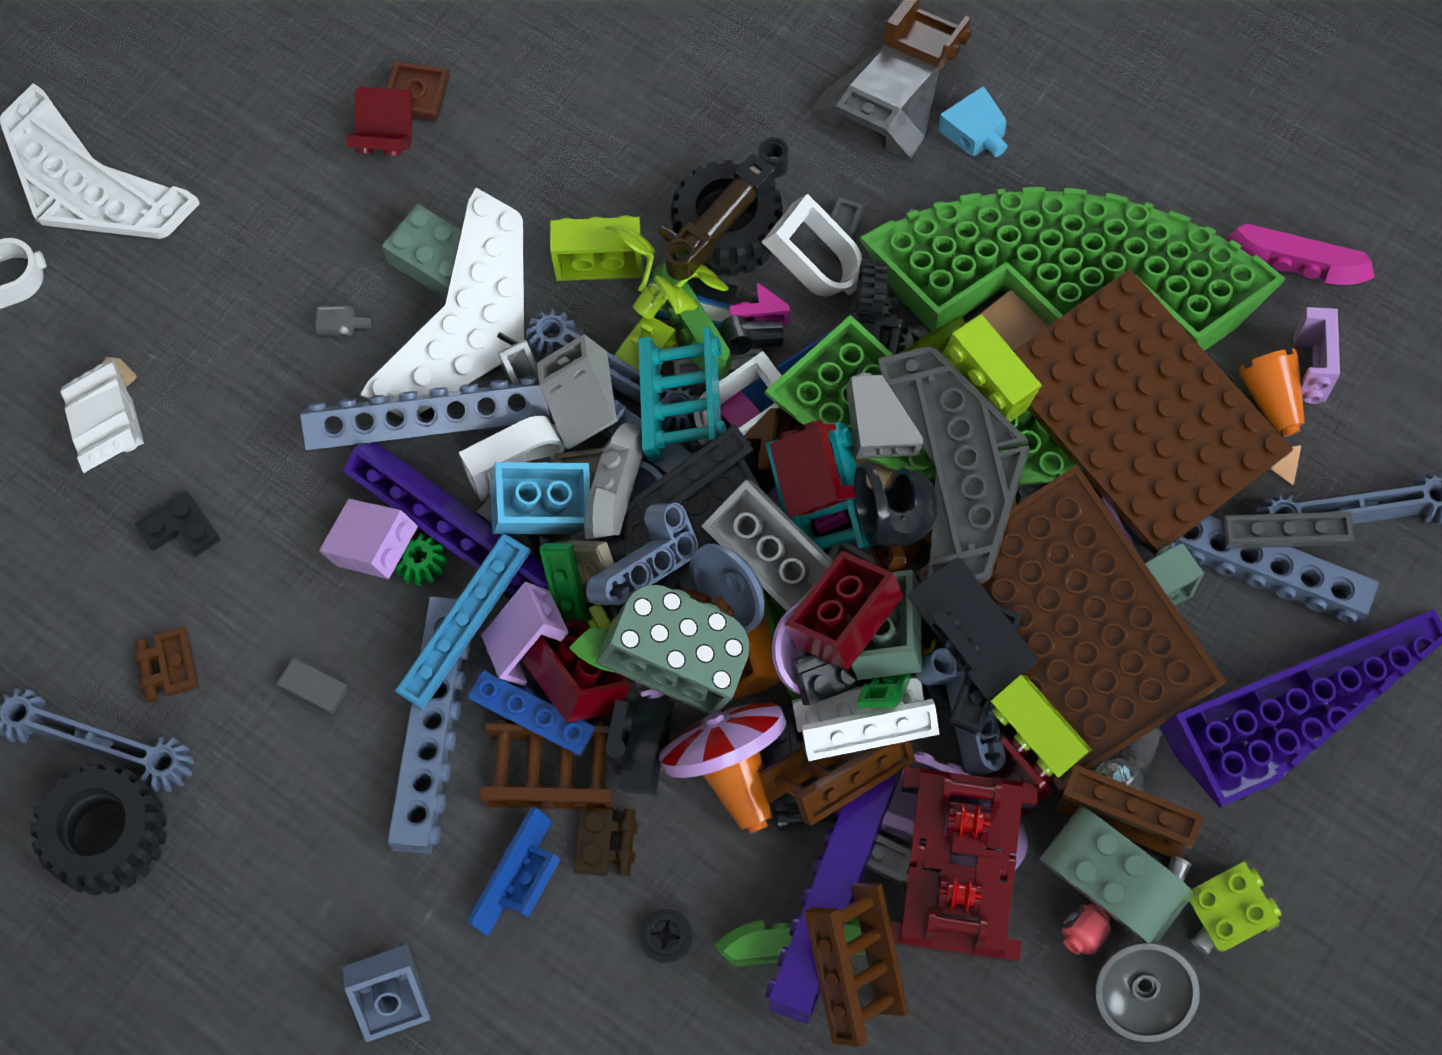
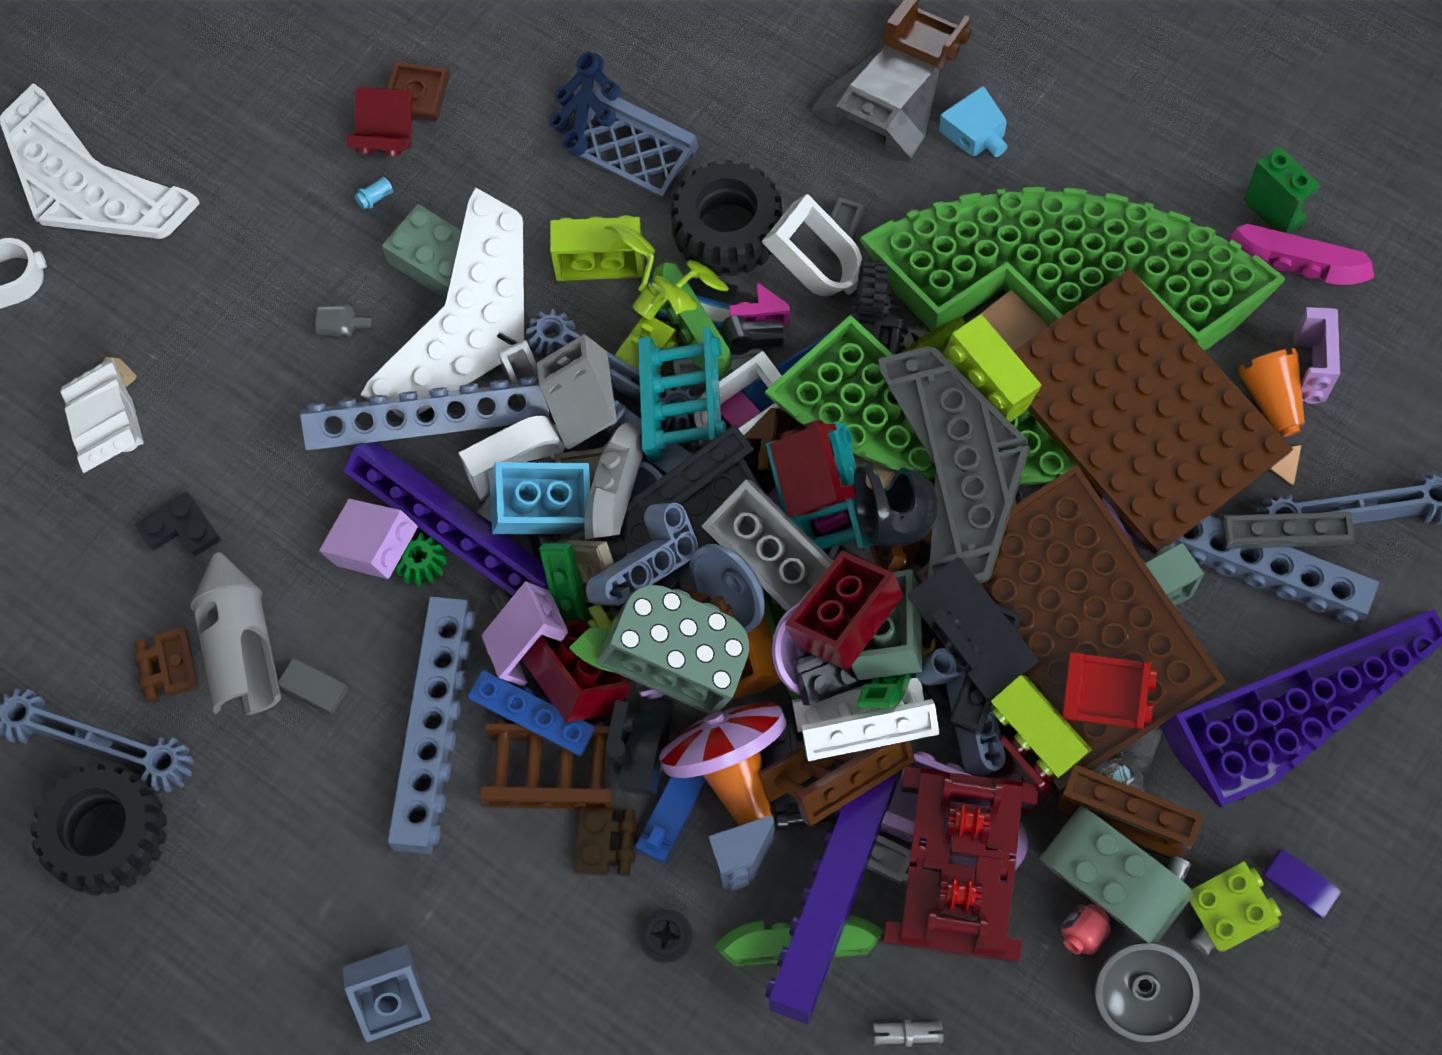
(234, 638): none -> light grey piece
(373, 193): none -> medium azure pin
(462, 621): dark azure tile -> none
(518, 876): blue bracket -> none
(589, 69): none -> dark blue plant
(649, 126): none -> sand blue fence
(670, 817): none -> blue hinge
(741, 851): none -> sand blue slope
(750, 184): dark brown piece -> none
(835, 969): reddish brown fence -> none
(879, 420): light grey slope -> none
(907, 1032): none -> light grey pin
(1109, 691): none -> red panel
(1280, 190): none -> green panel
(1301, 882): none -> dark purple slope

